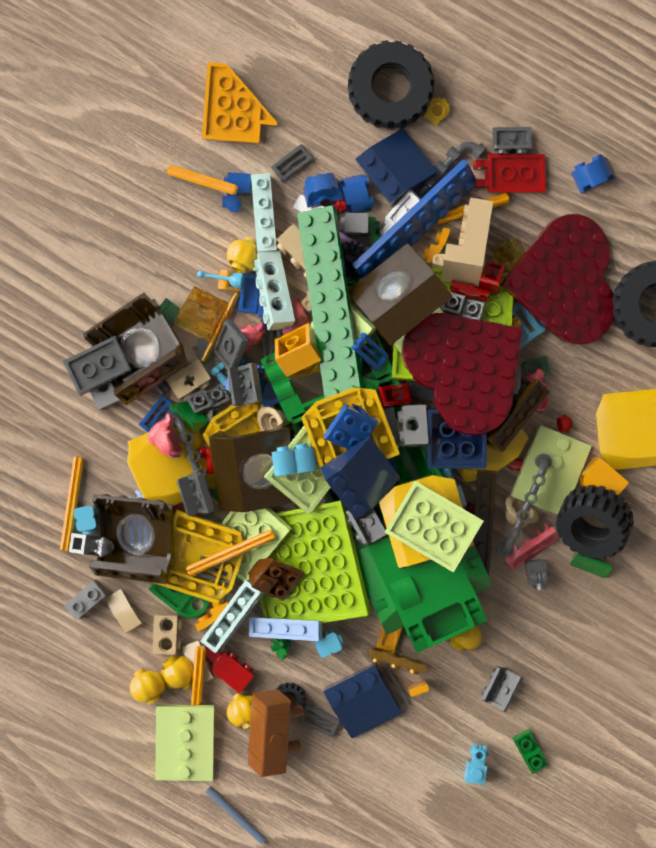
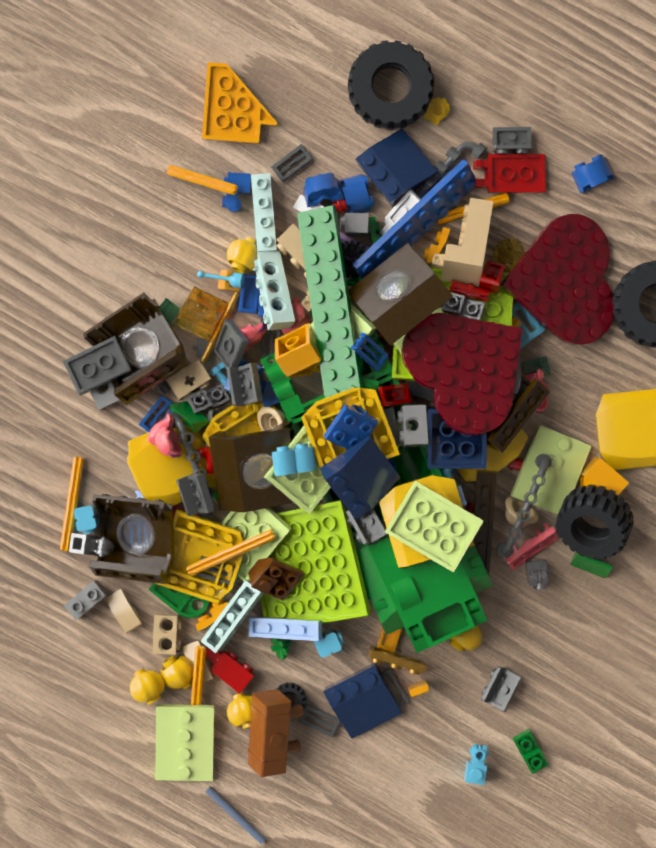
(564, 423): red plate -> none

